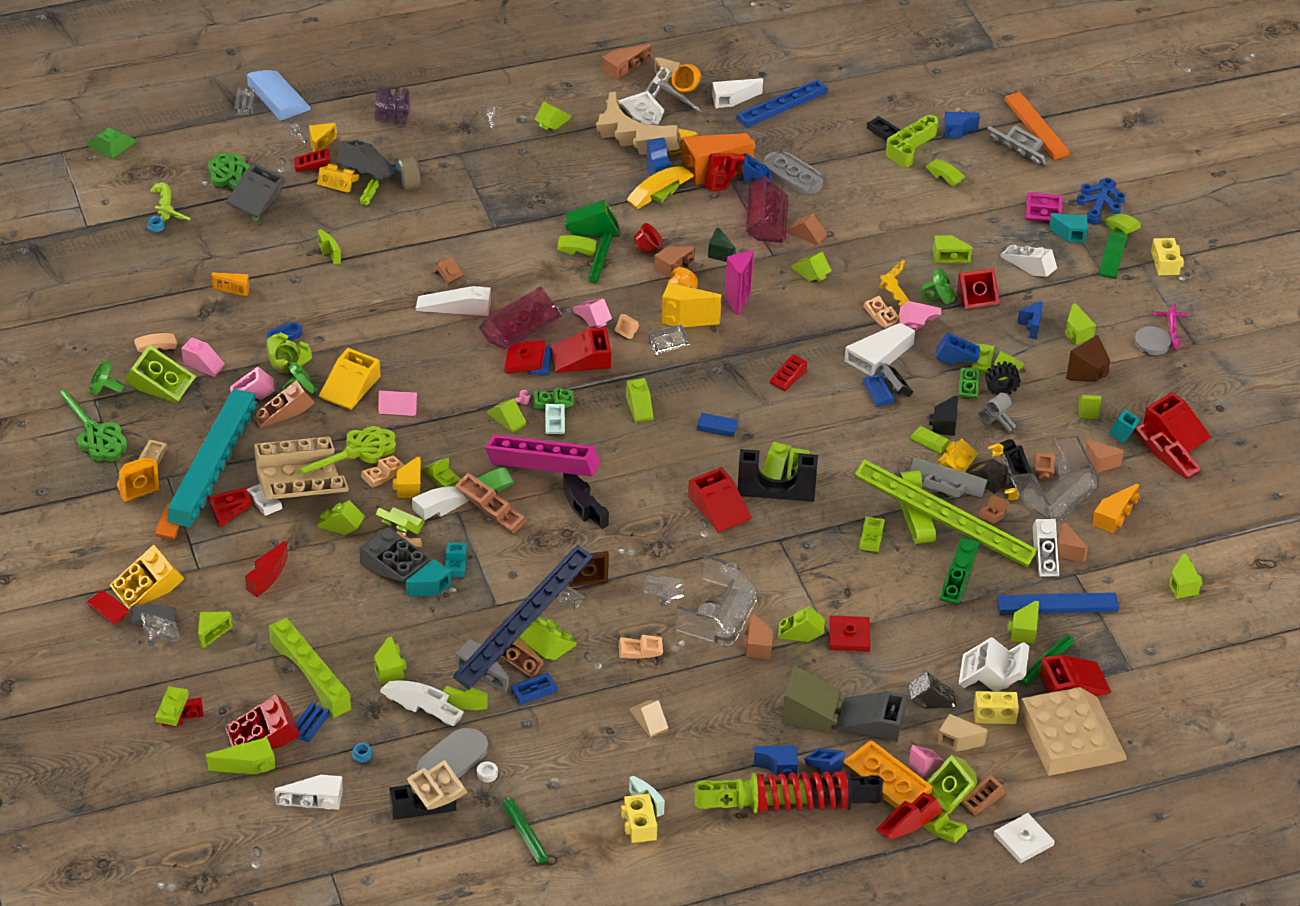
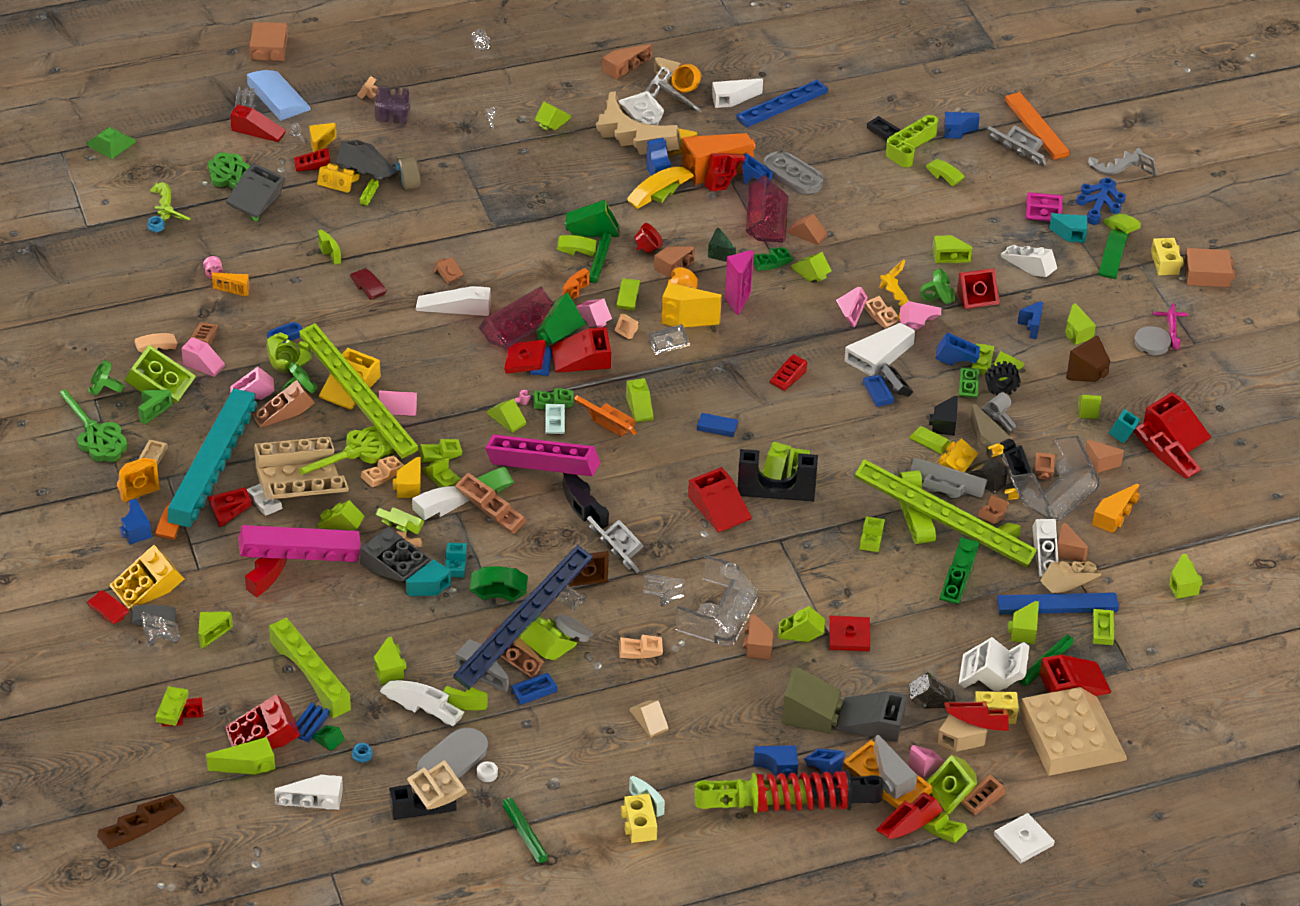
(135, 524): none -> blue arch
(145, 819): none -> reddish brown slope
(154, 404): none -> bright green slope
(205, 332): none -> nougat slope
(212, 265): none -> bright pink wheel
(253, 123): none -> red slope
(268, 41): none -> nougat brick
(299, 543): none -> dark pink brick
(329, 737): none -> green slope
(359, 391): none -> lime plate
(368, 89): none -> light nougat tile
(369, 283): none -> dark red slope
(446, 448): none -> lime slope
(480, 40): none -> clear wheel
(499, 583): none -> green brick
(560, 320): none -> green slope
(572, 627): none -> light grey tile
(576, 282): none -> orange slope
(609, 417): none -> orange plate
(622, 541): none -> light grey bracket
(628, 294): none -> lime slope
(776, 258): none -> green slope
(853, 304): none -> bright pink slope
(896, 774): none -> light grey slope
(978, 715): none -> red slope
(986, 430): none -> dark tan slope
(1011, 529): none -> lime slope
(1065, 576): none -> tan slope
(1103, 627): none -> lime plate
(1121, 164): none -> light grey piece
(1209, 267): none -> nougat brick

